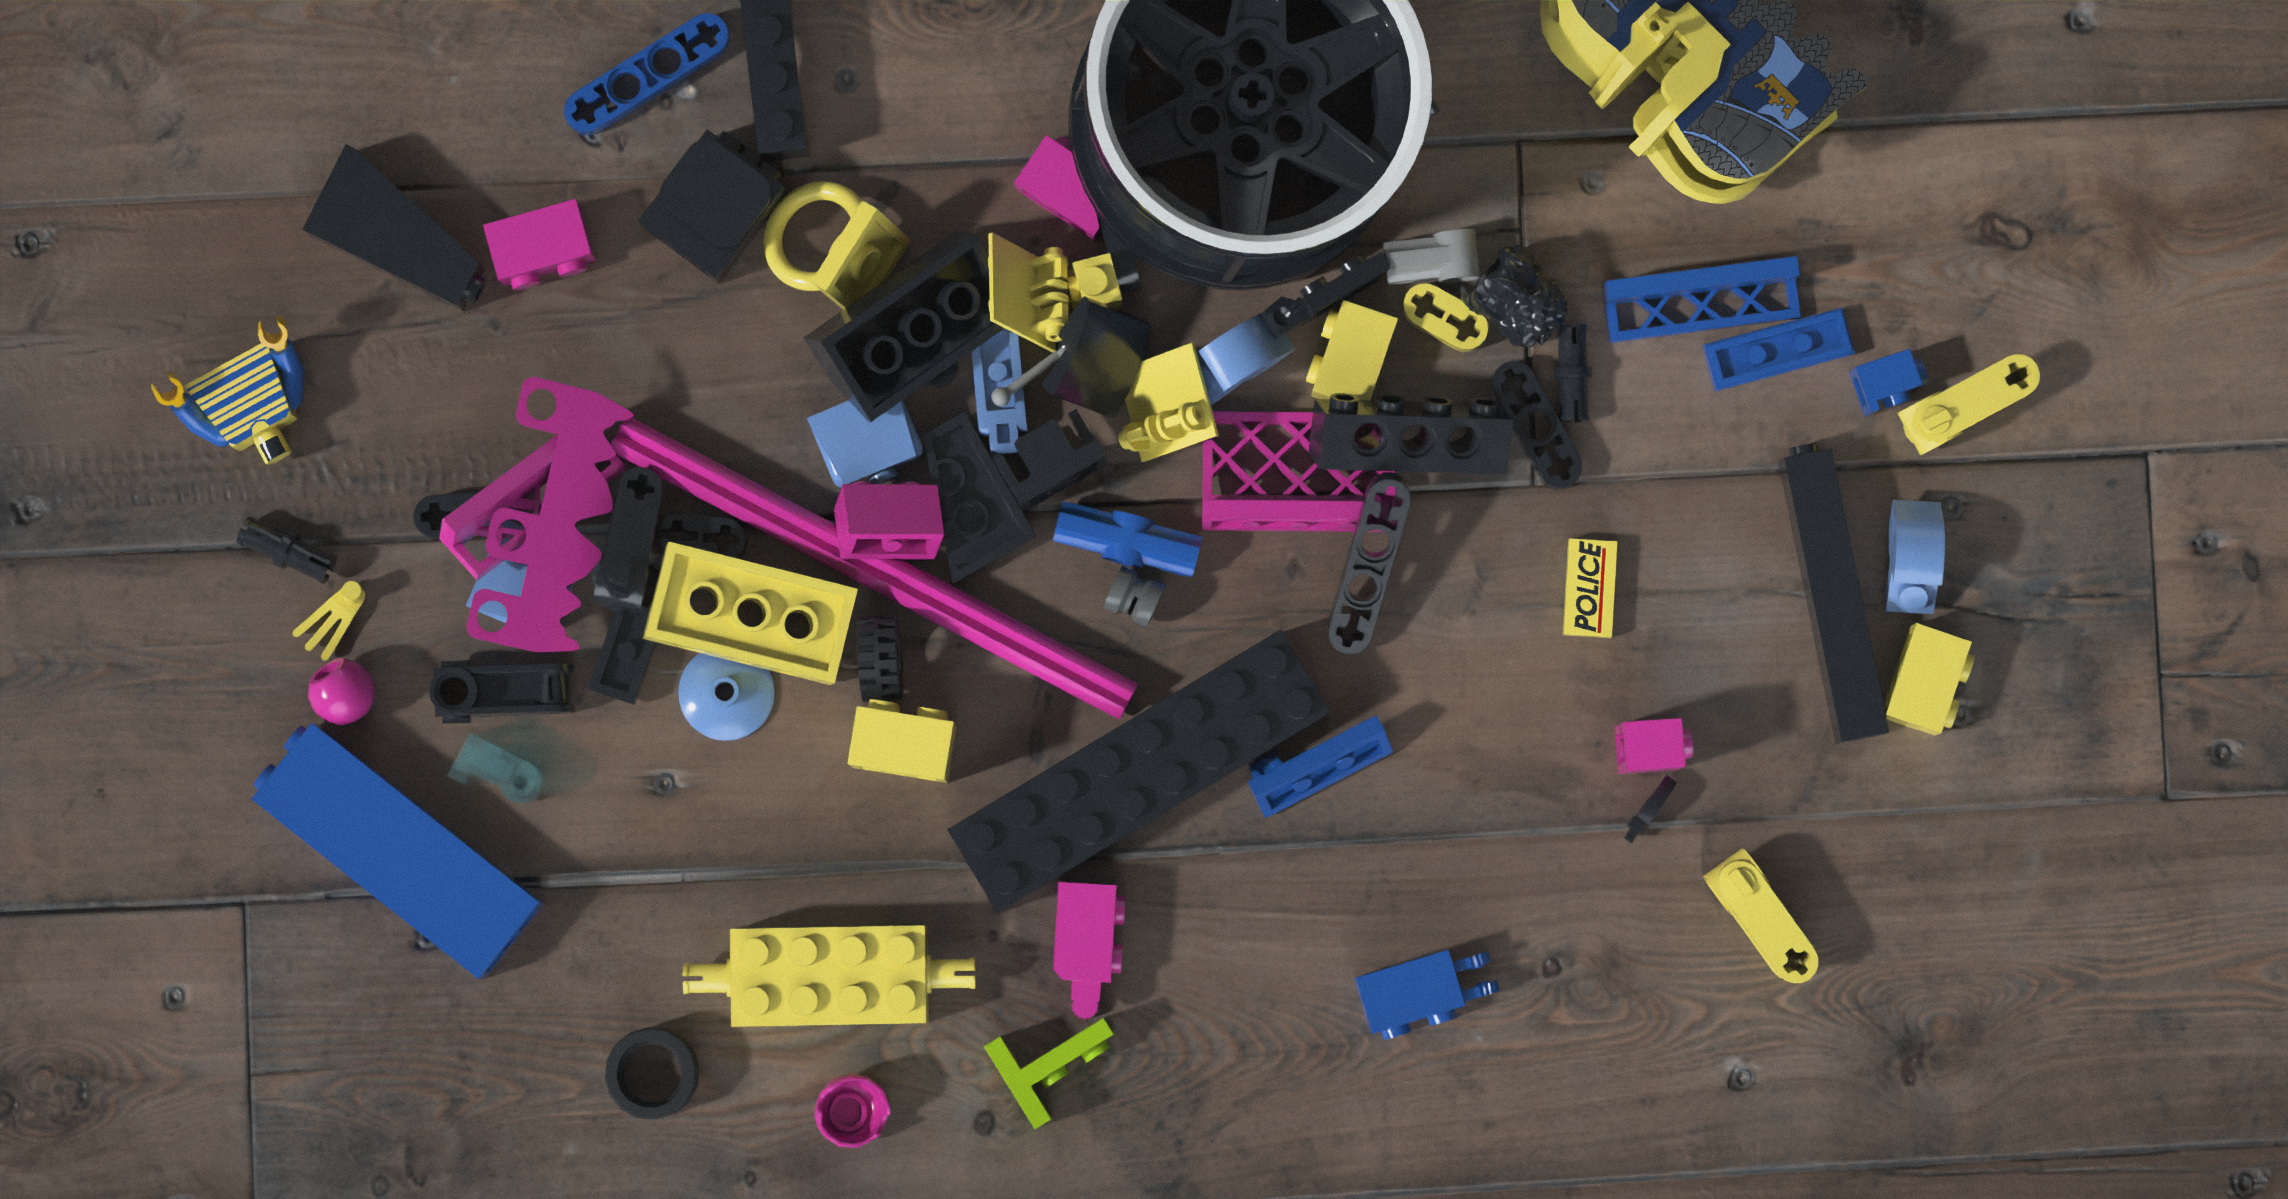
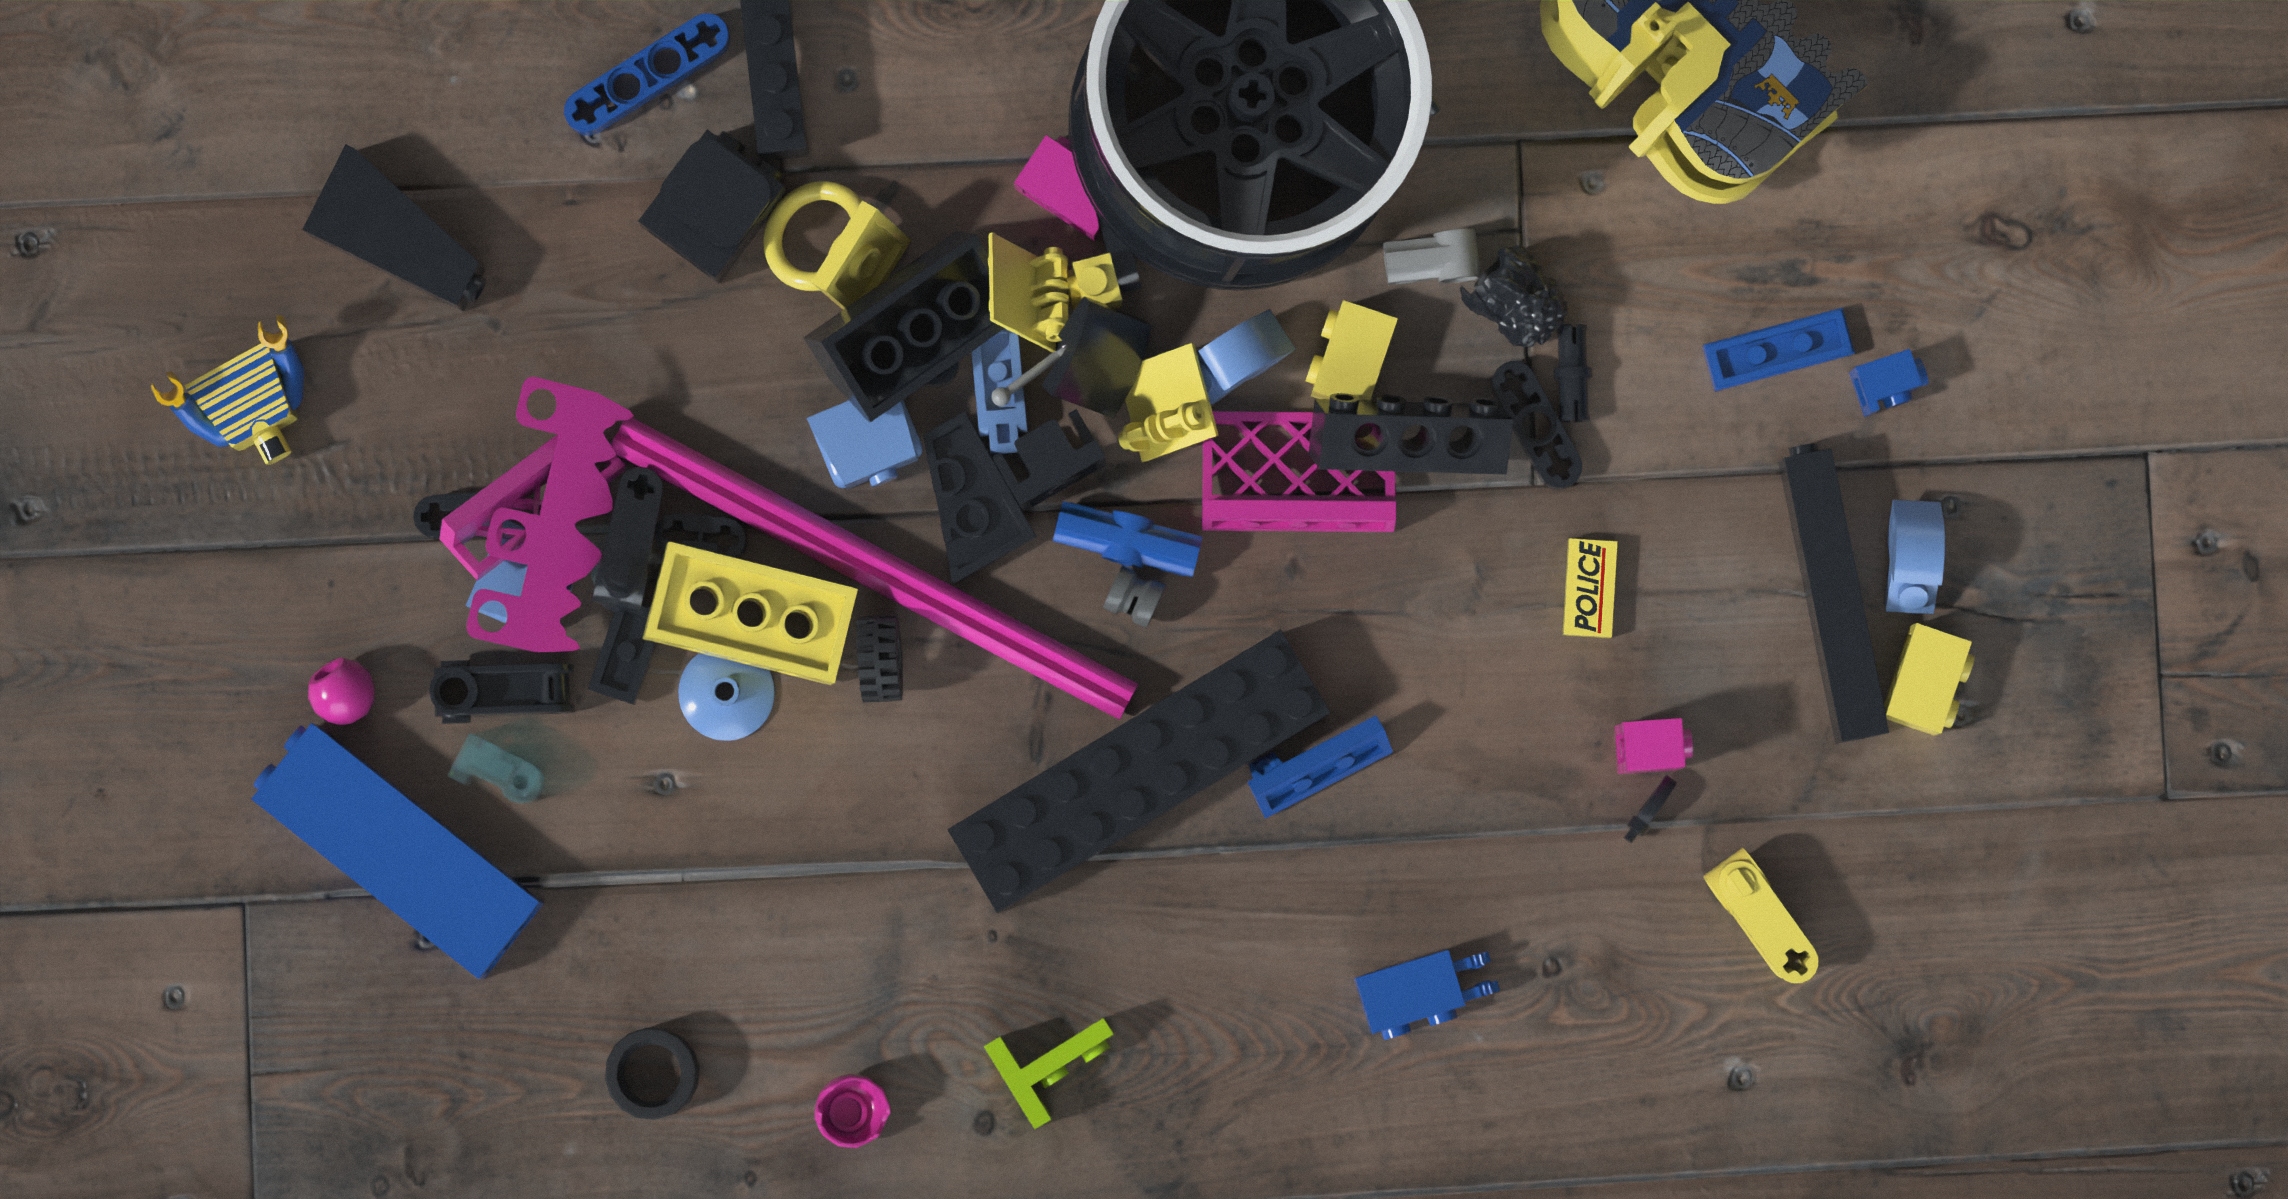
(286, 550): black pin -> none
(343, 606): light yellow piece -> none
(540, 244): dark pink brick -> none
(829, 976): light yellow brick -> none
(888, 521): dark pink brick -> none
(902, 742): light yellow brick -> none
(1085, 941): dark pink hinge -> none
(1322, 295): black hinge -> none
(1373, 564): black beam -> none
(1438, 327): light yellow beam -> none
(1700, 281): blue fence -> none
(1968, 402): light yellow piece -> none

